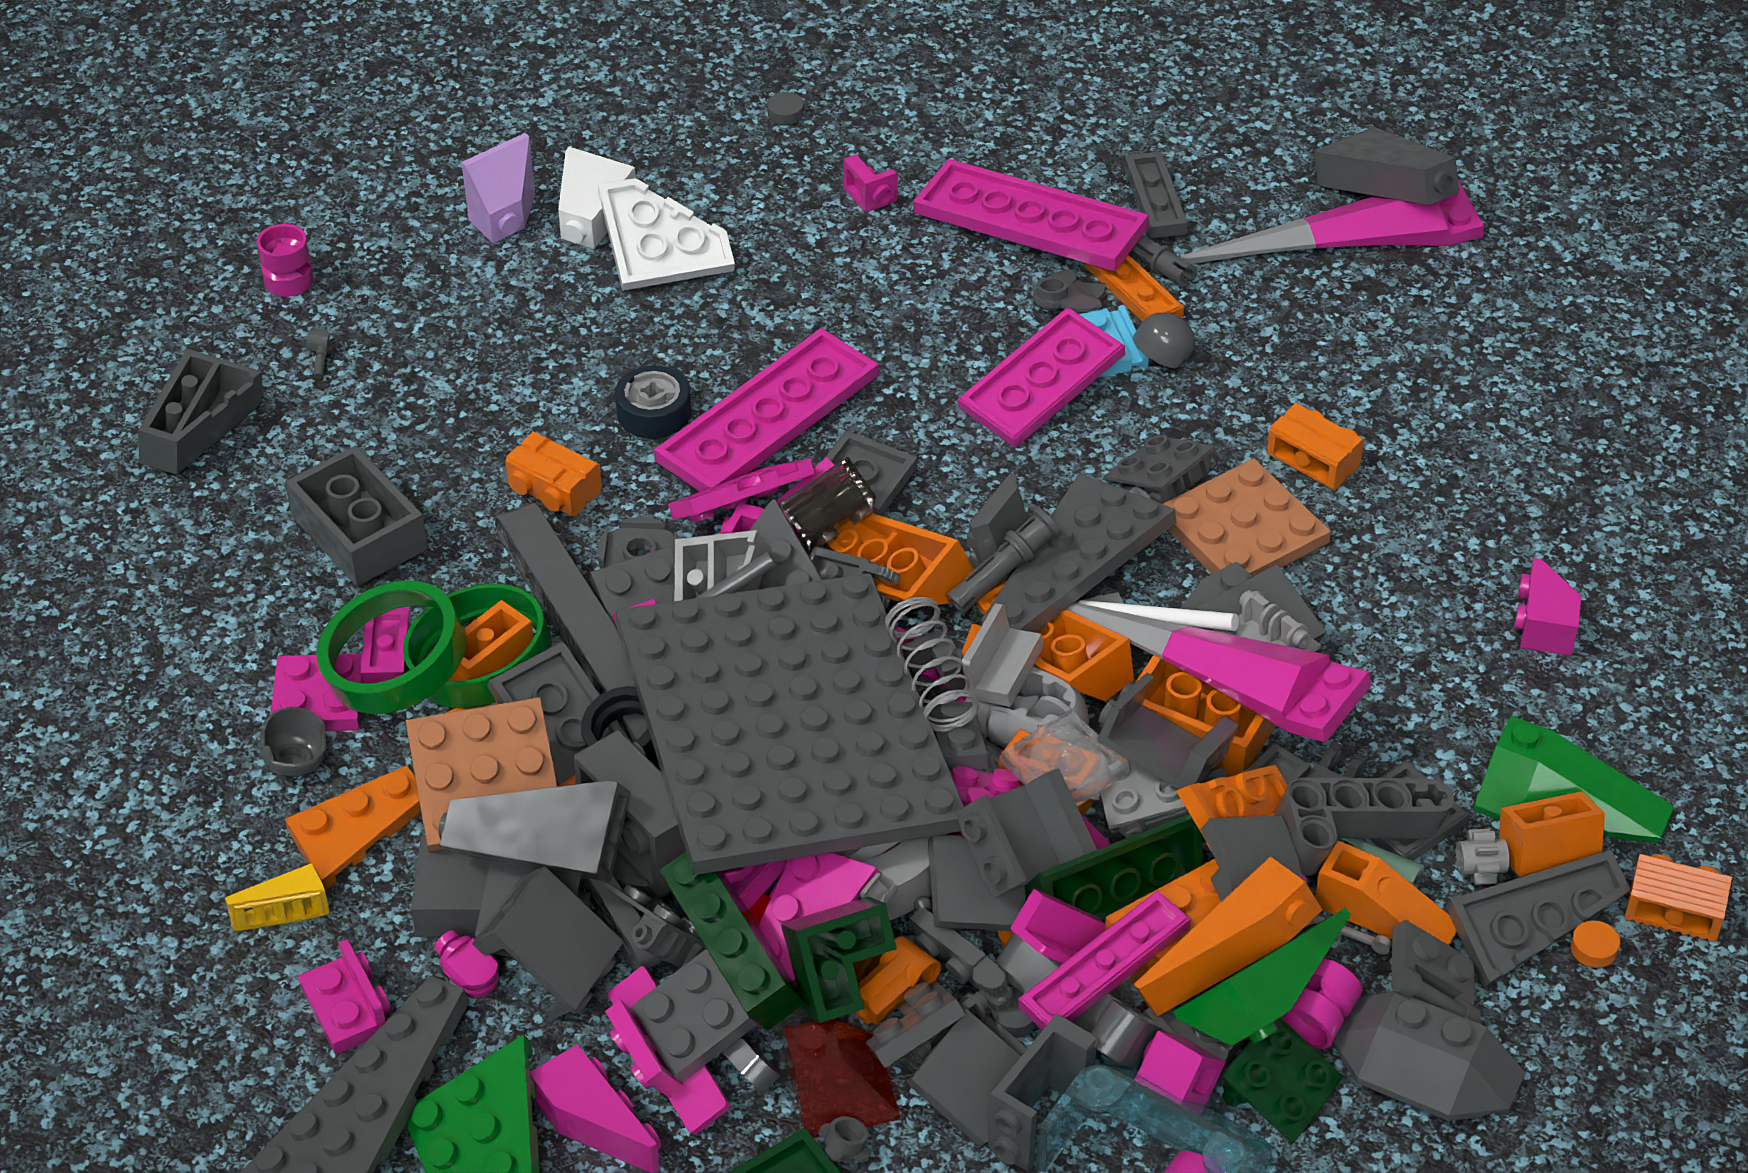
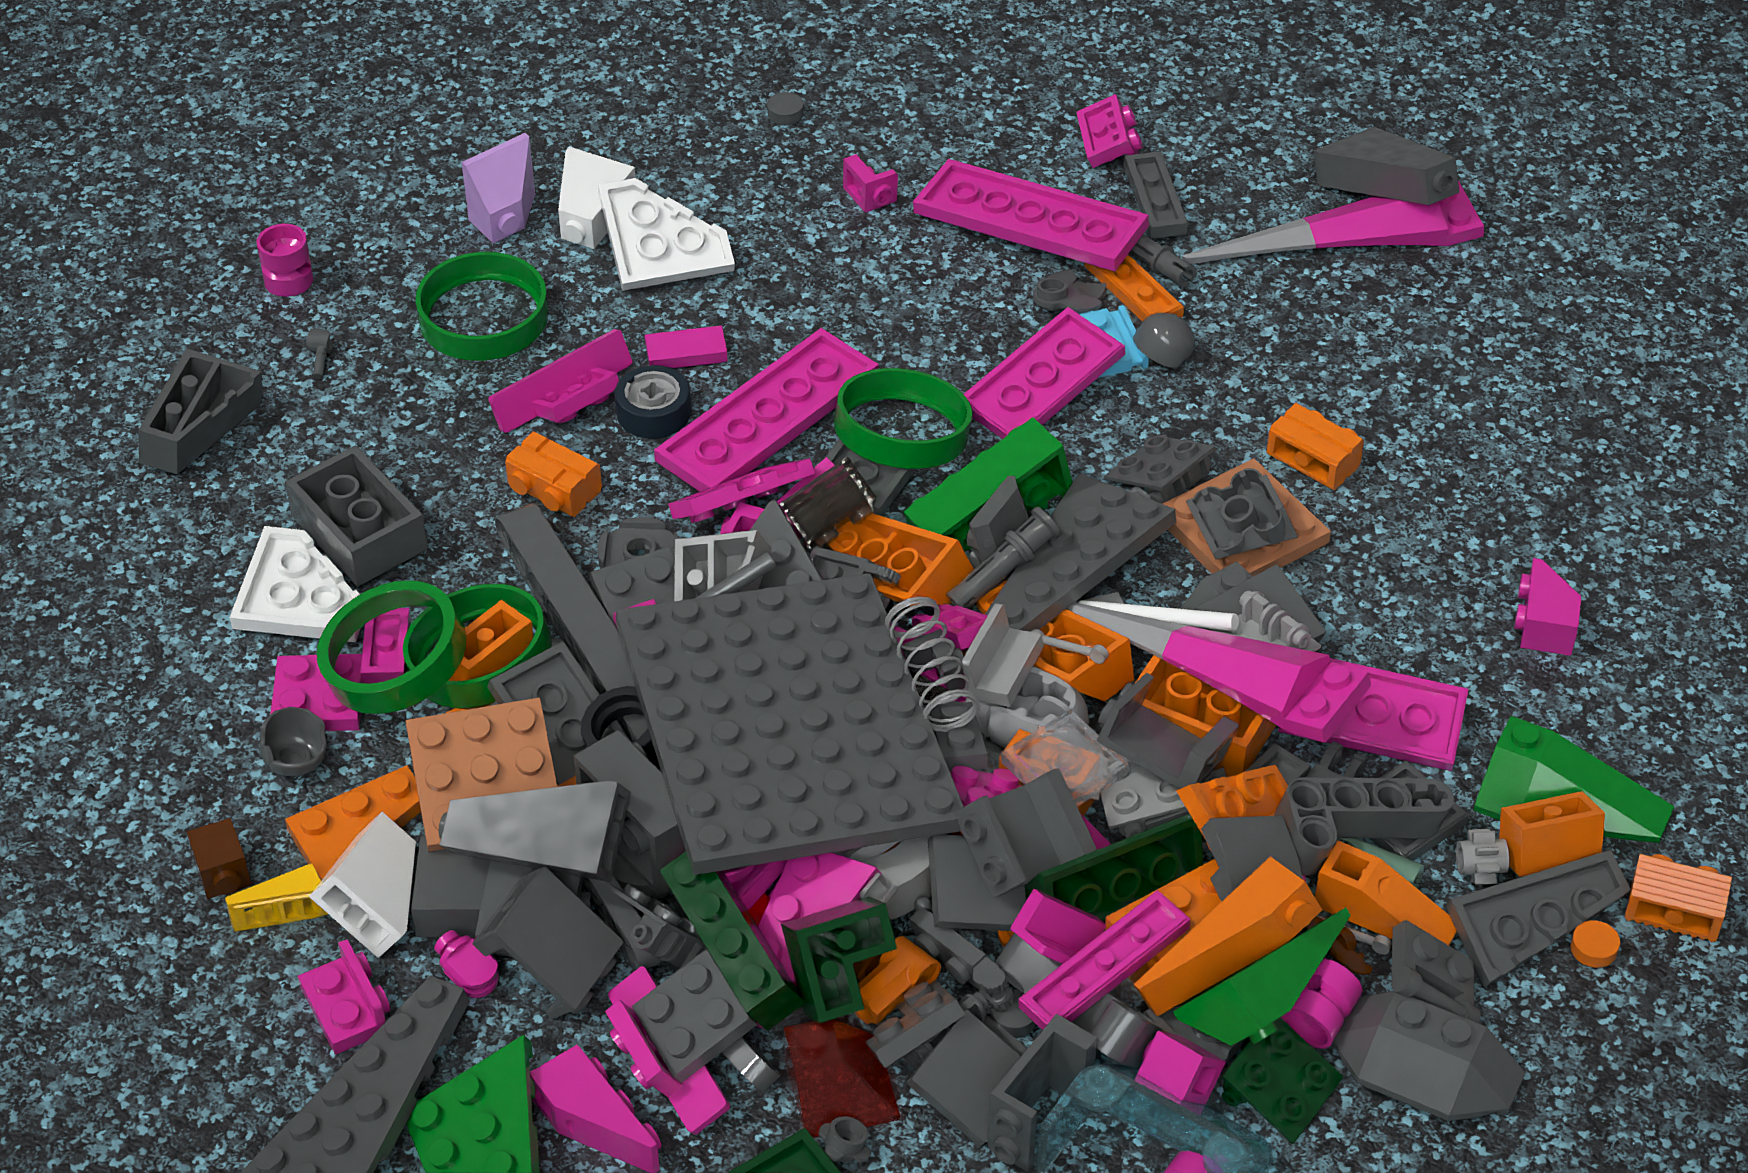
(219, 858): none -> reddish brown brick
(290, 587): none -> white plate
(371, 885): none -> white slope
(480, 267): none -> green piece
(564, 385): none -> dark pink bracket
(686, 347): none -> dark pink tile
(908, 386): none -> green piece
(961, 624): none -> dark pink hinge
(1026, 453): none -> green wedge
(1097, 653): none -> light grey hinge
(1108, 131): none -> dark pink bracket
(1241, 515): none -> dark grey slope
(1344, 950): none -> reddish brown piece
(1404, 719): none -> dark pink tile

